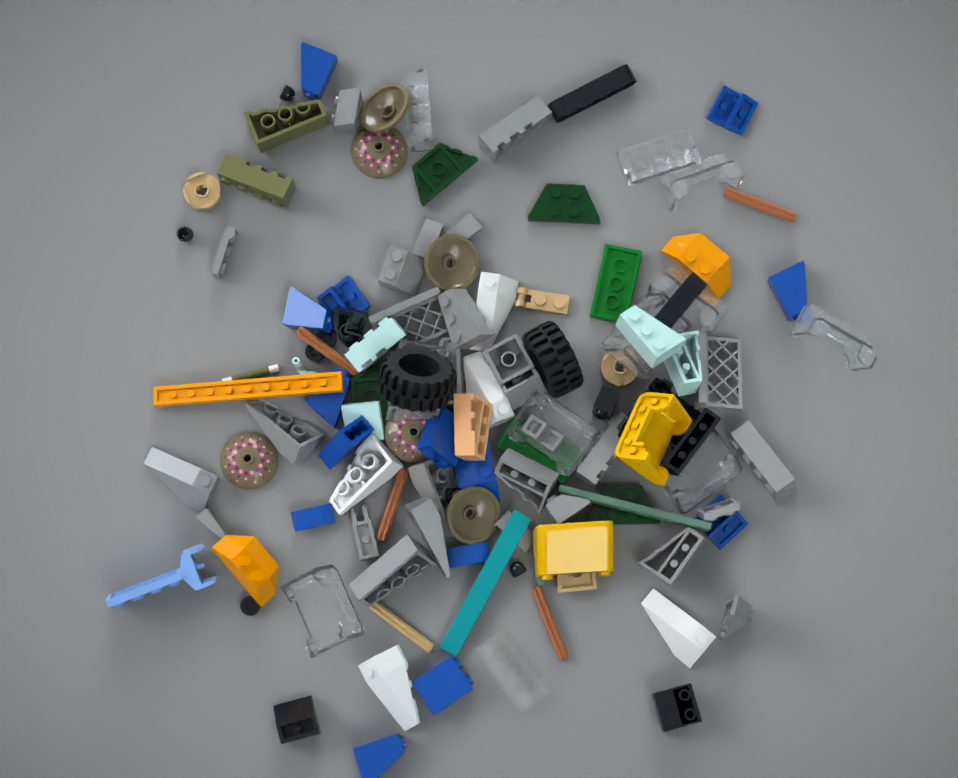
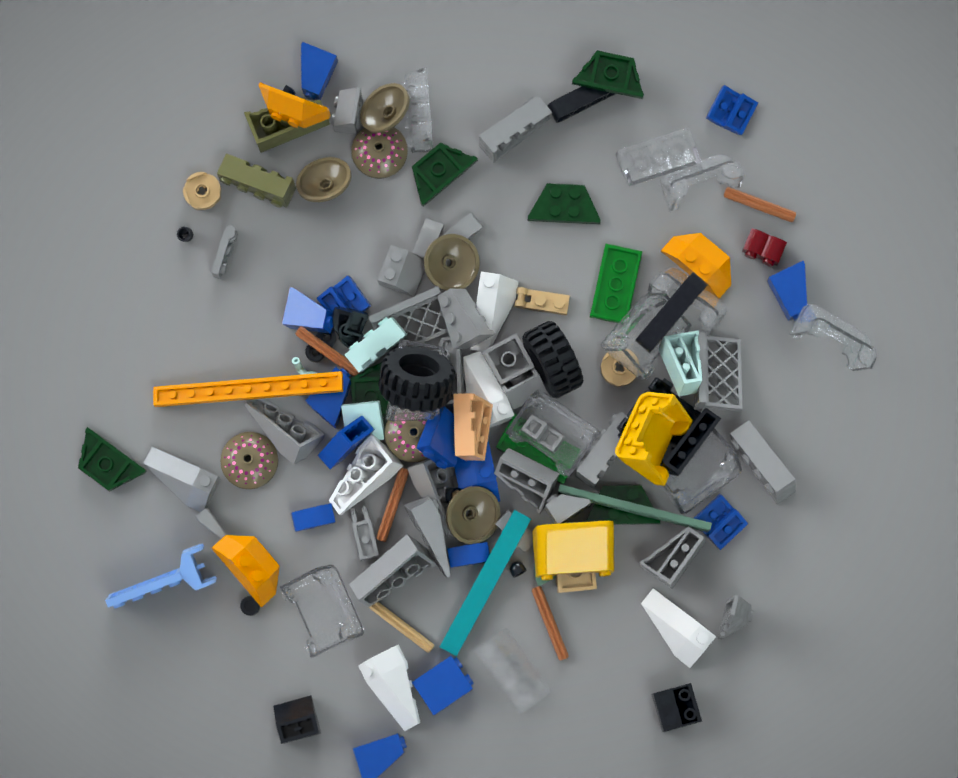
(106, 463): none -> dark green wing
(255, 373): olive bar -> none
(292, 108): none -> light orange wedge
(323, 179): none -> dark tan dish
(605, 403): black brick -> none
(610, 74): none -> dark green wing
(649, 336): light aqua wedge -> none
(718, 509): light grey plate -> none
(764, 247): none -> dark red brick

